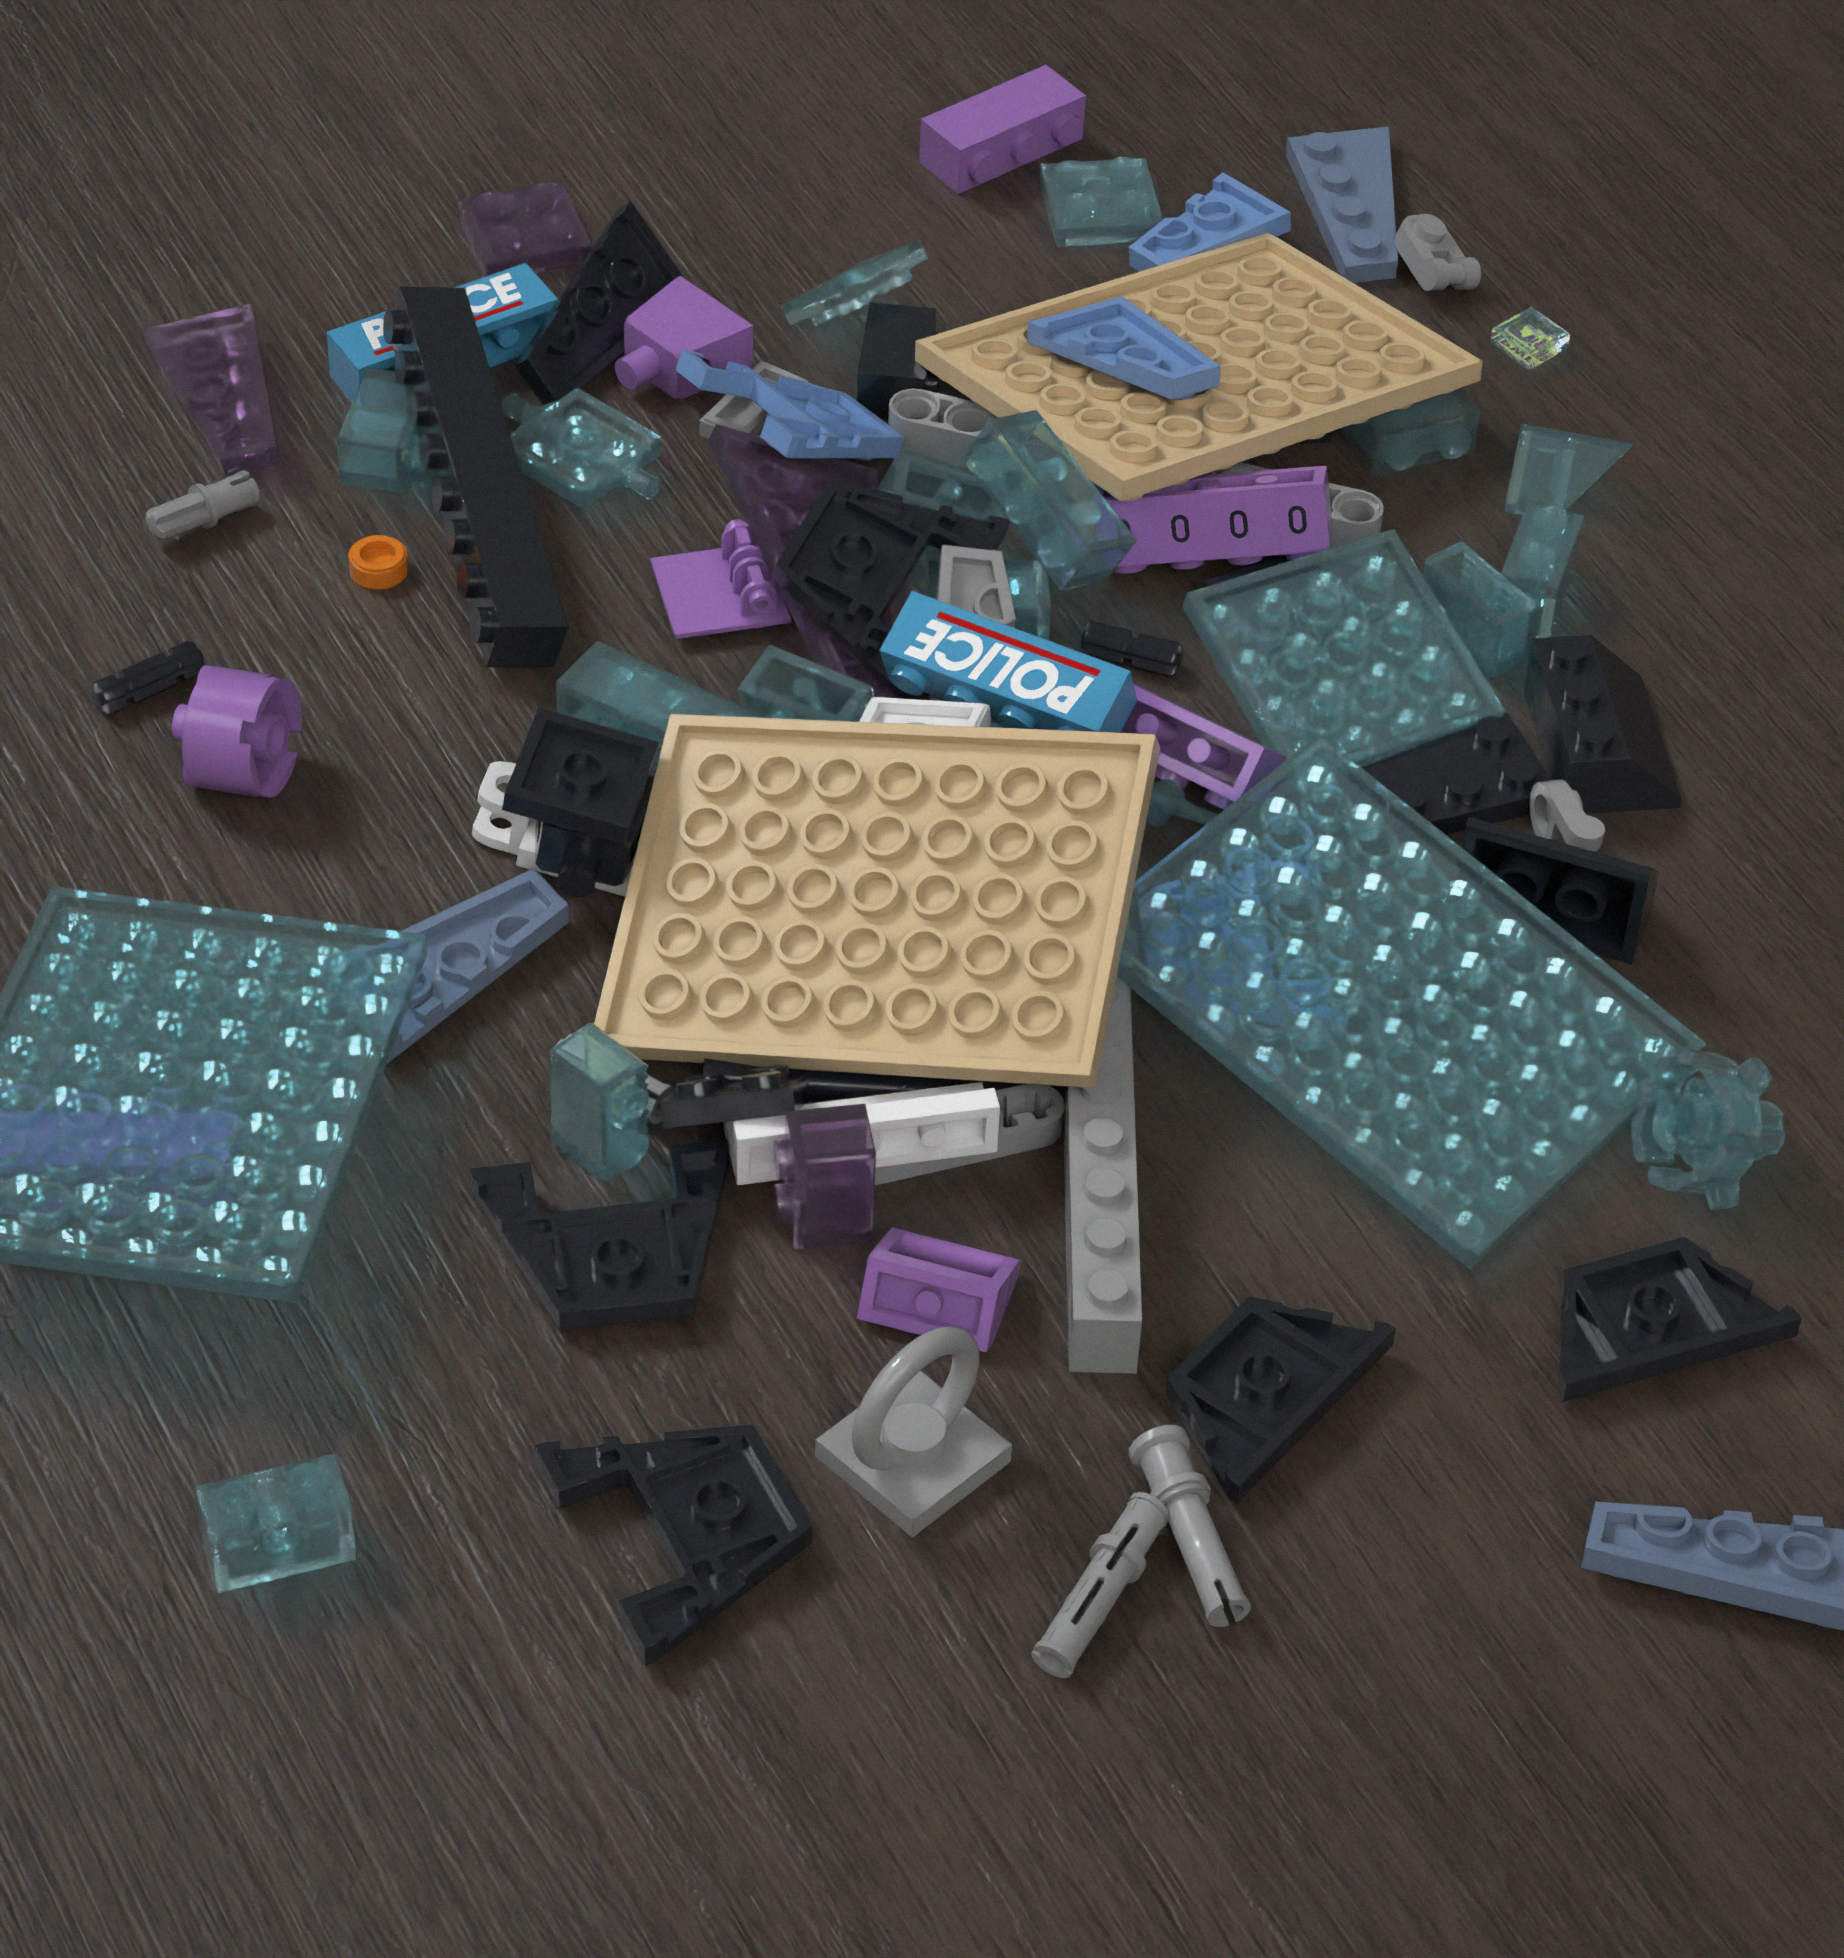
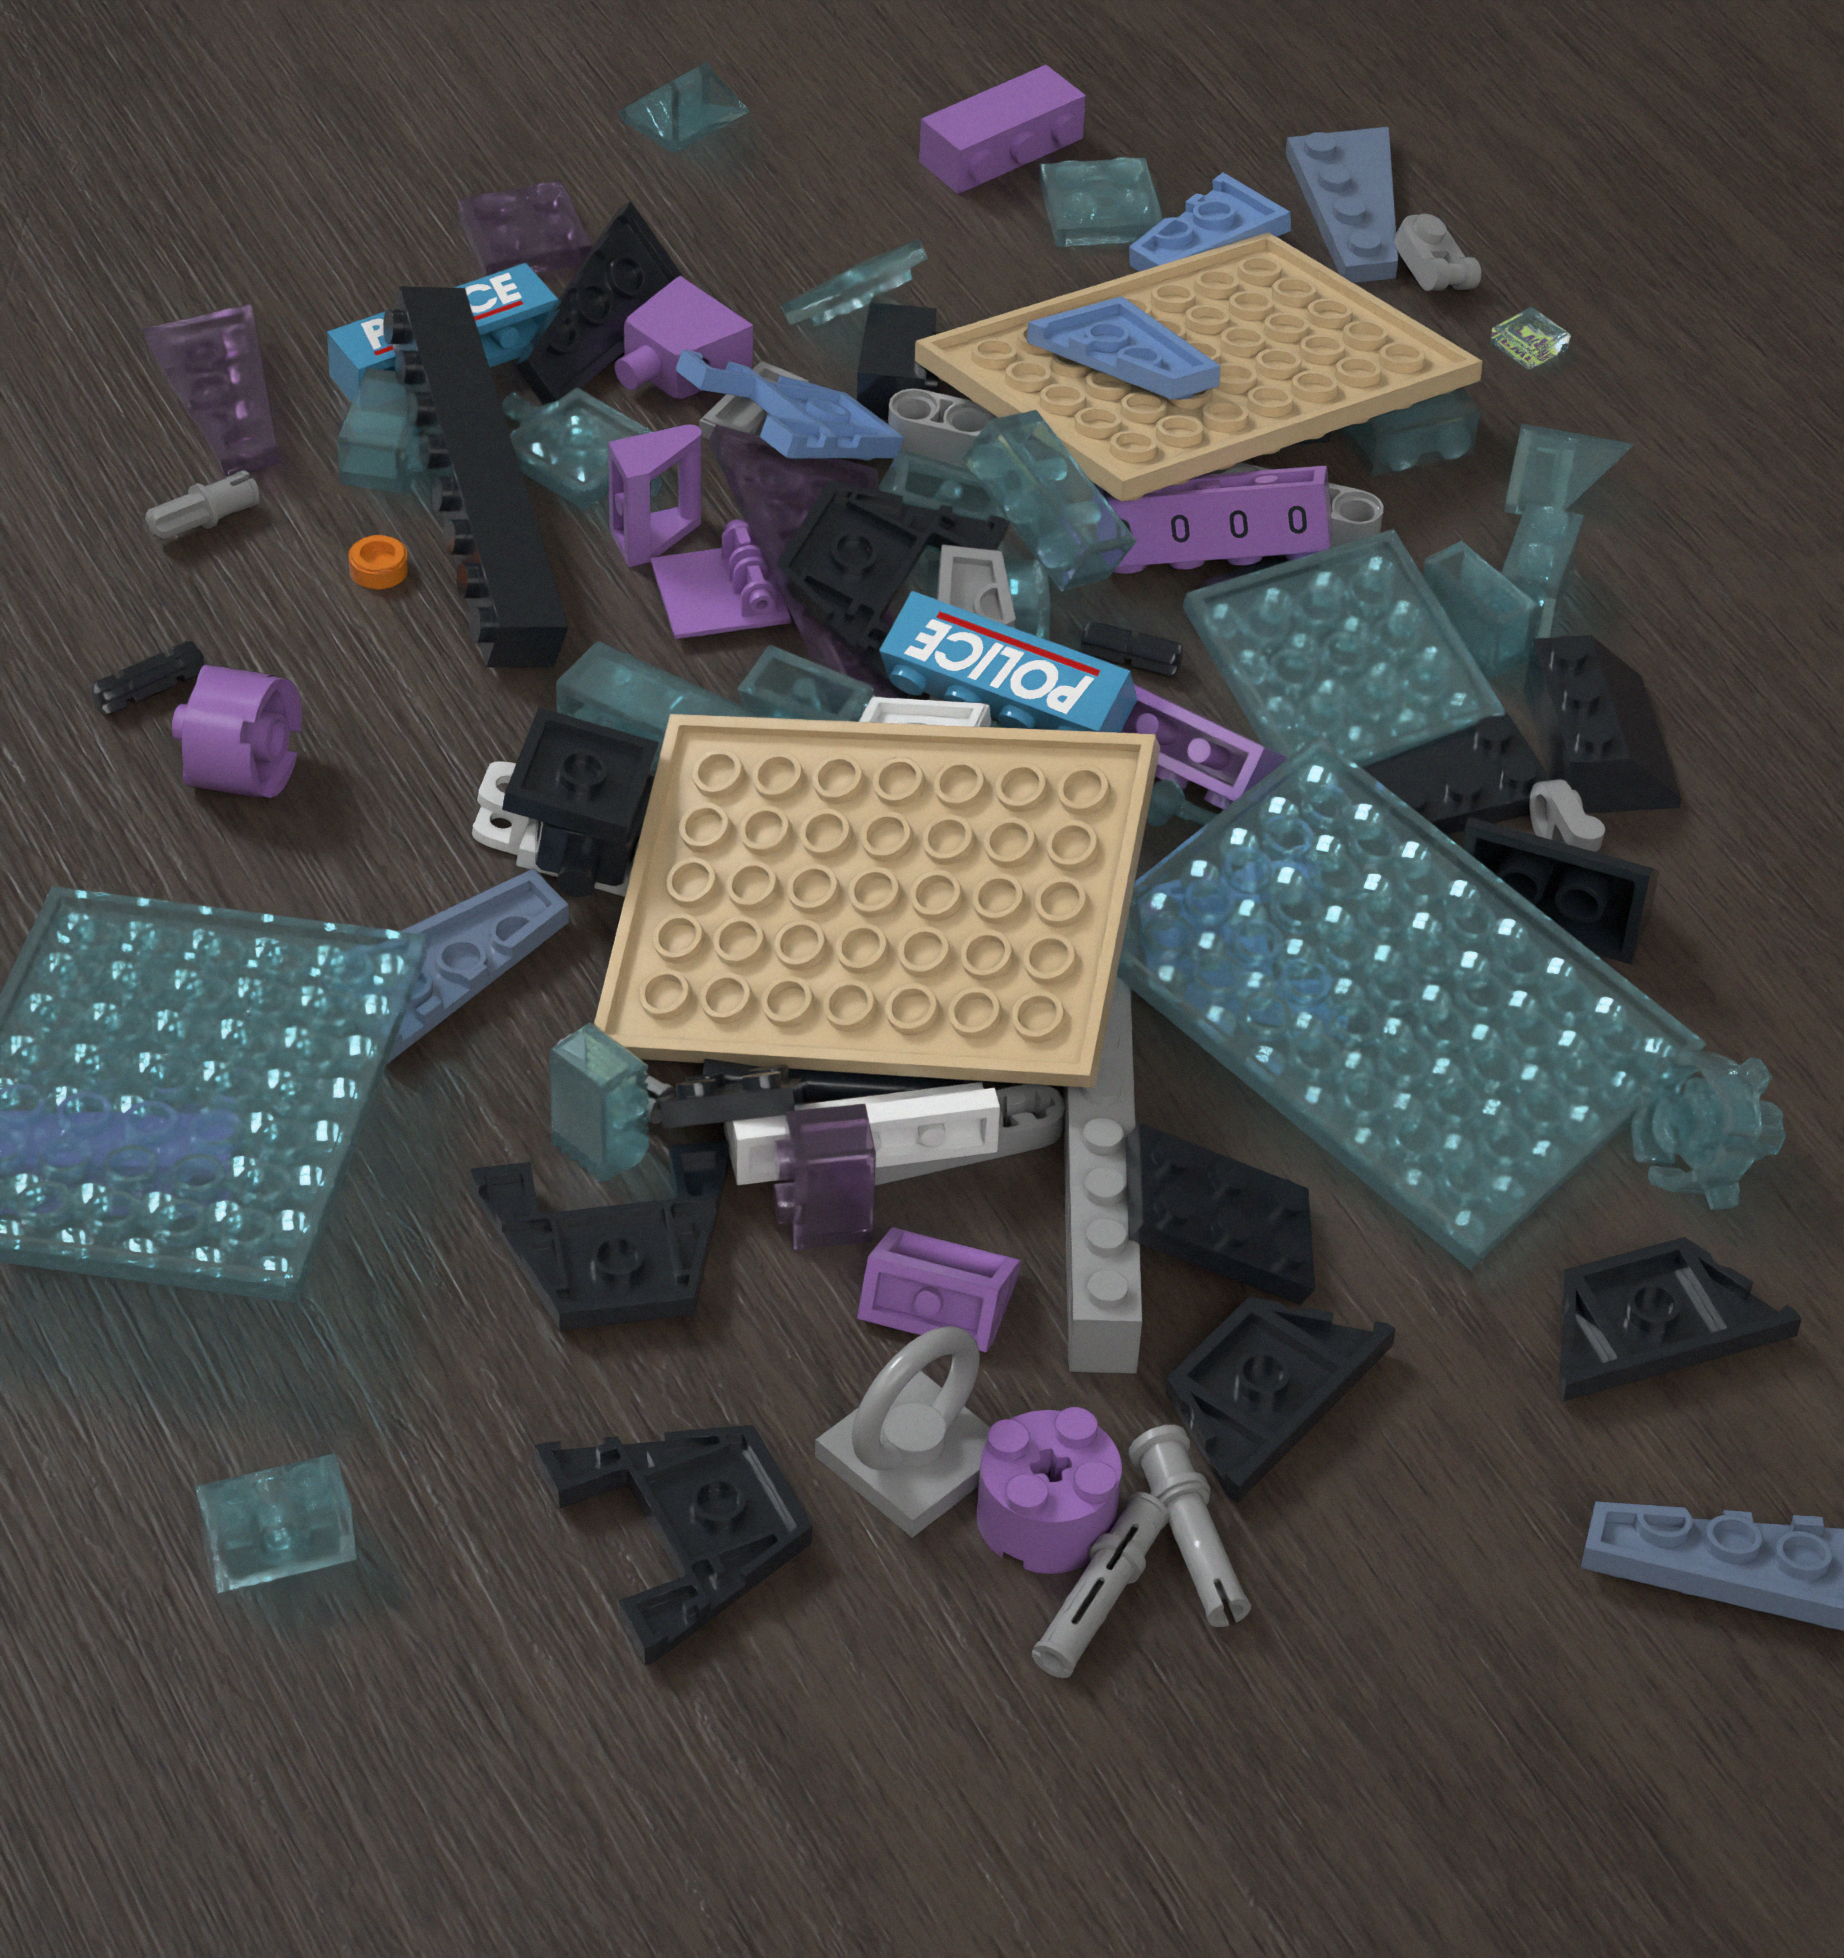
(631, 469): none -> medium lavender tile
(684, 109): none -> clear light blue slope
(1048, 1488): none -> medium lavender brick
(1219, 1214): none -> black plate

